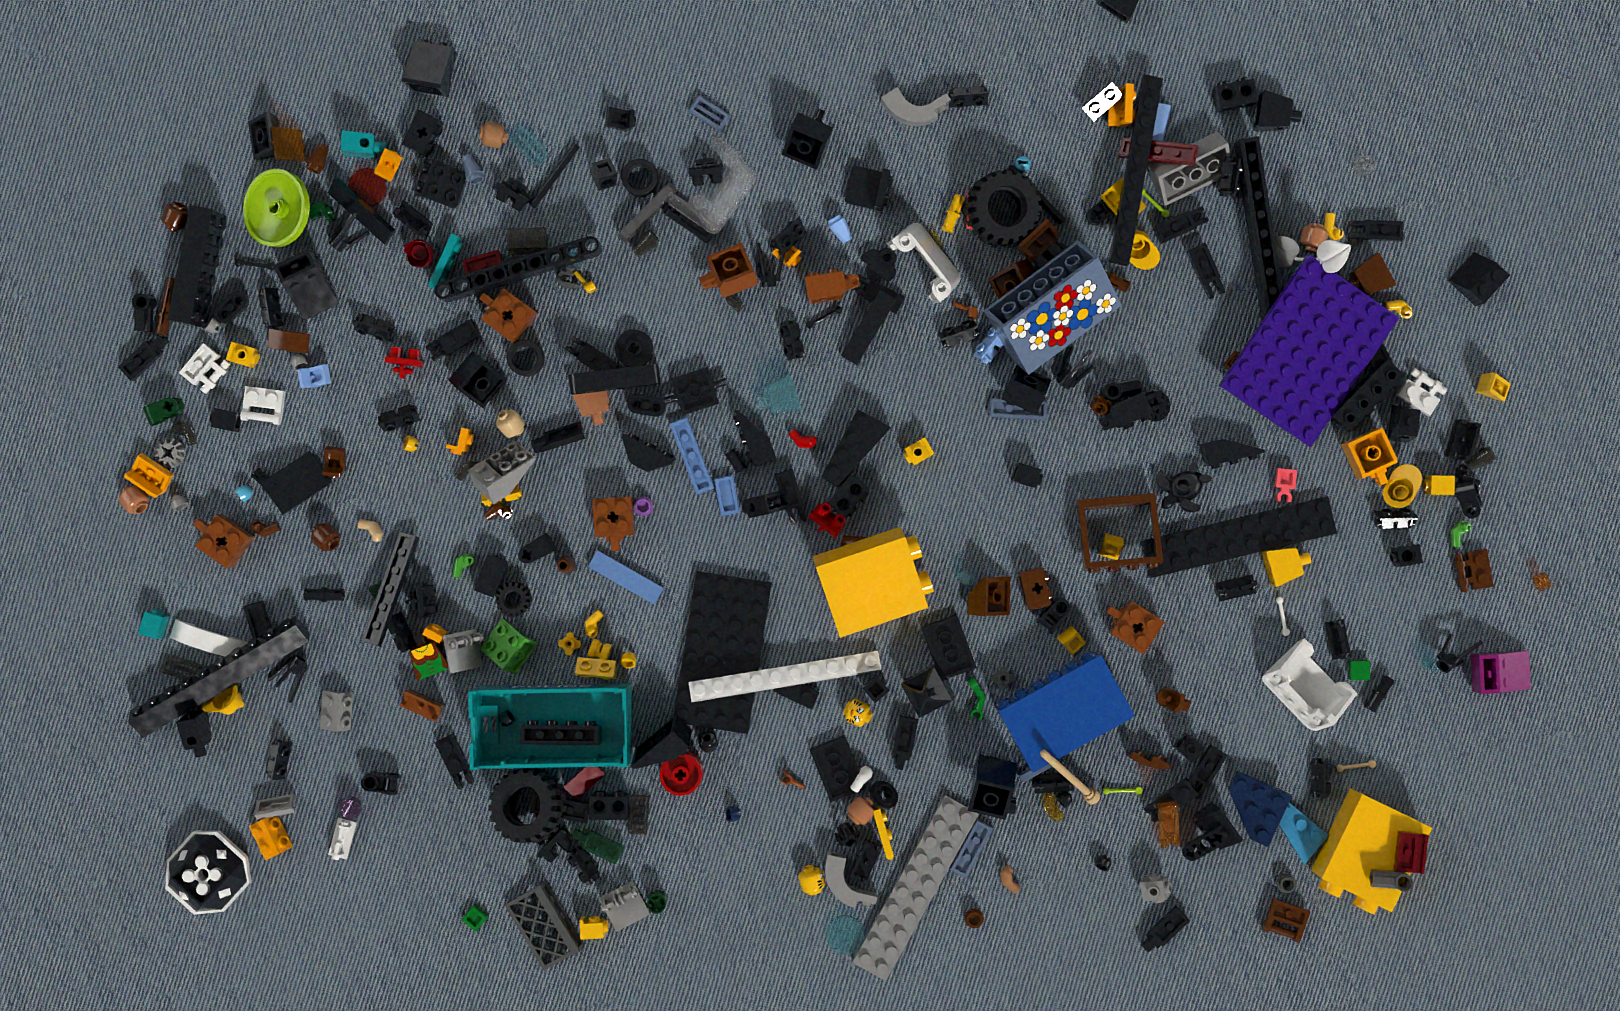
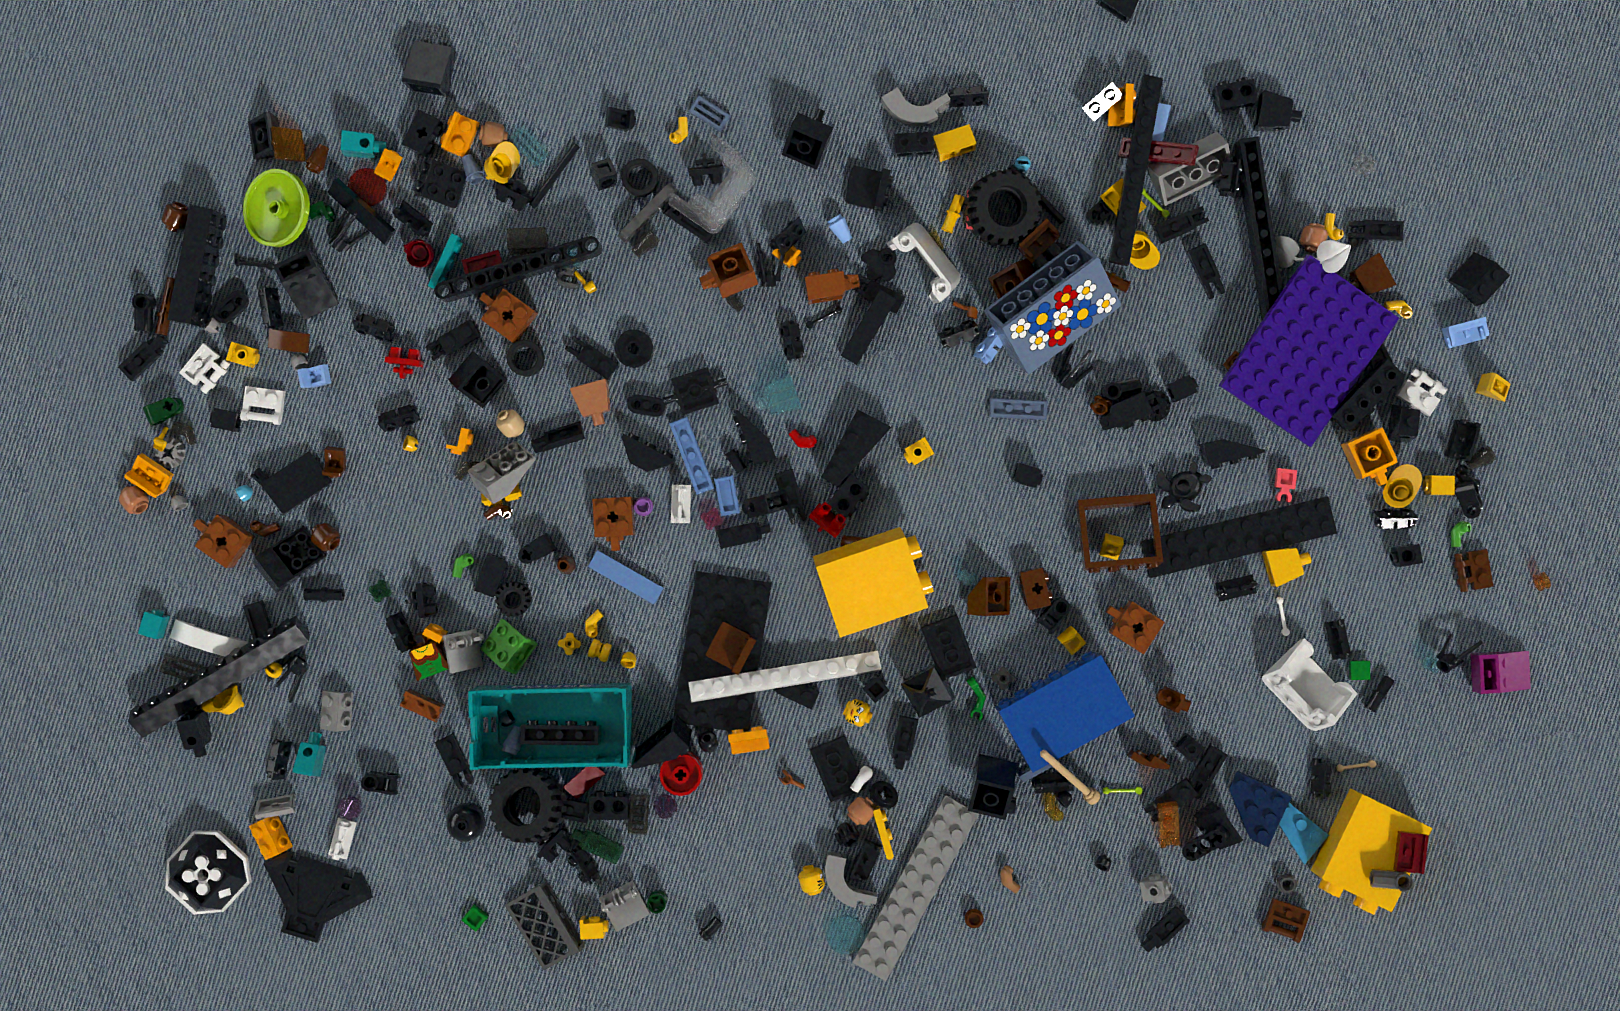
(159, 443): none -> yellow hand
(277, 670): none -> yellow hinge
(288, 559): none -> black slope
(307, 763): none -> teal torso
(313, 893): none -> black plate
(373, 528): tan arm -> none
(390, 589): black plate -> none
(459, 134): none -> light orange bracket
(473, 818): none -> black cylinder
(502, 162): none -> yellow piece
(512, 742): none -> sand blue cone
(596, 668): yellow bracket -> none
(614, 379): black beam -> none
(665, 806): none -> clear purple gear
(680, 503): none -> white hinge
(681, 133): none -> yellow arm
(707, 932): none -> black pin
(716, 521): none -> clear pink plate
(731, 647): none -> reddish brown bracket
(732, 813): dark blue hinge -> none
(741, 534): none -> black hinge
(749, 741): none -> light orange bracket
(913, 144): none -> black brick
(954, 143): none -> yellow hinge
(971, 848): sand blue tile -> none
(1026, 390): black slope -> none
(1181, 388): none -> black brick
(1465, 332): none -> light blue hinge

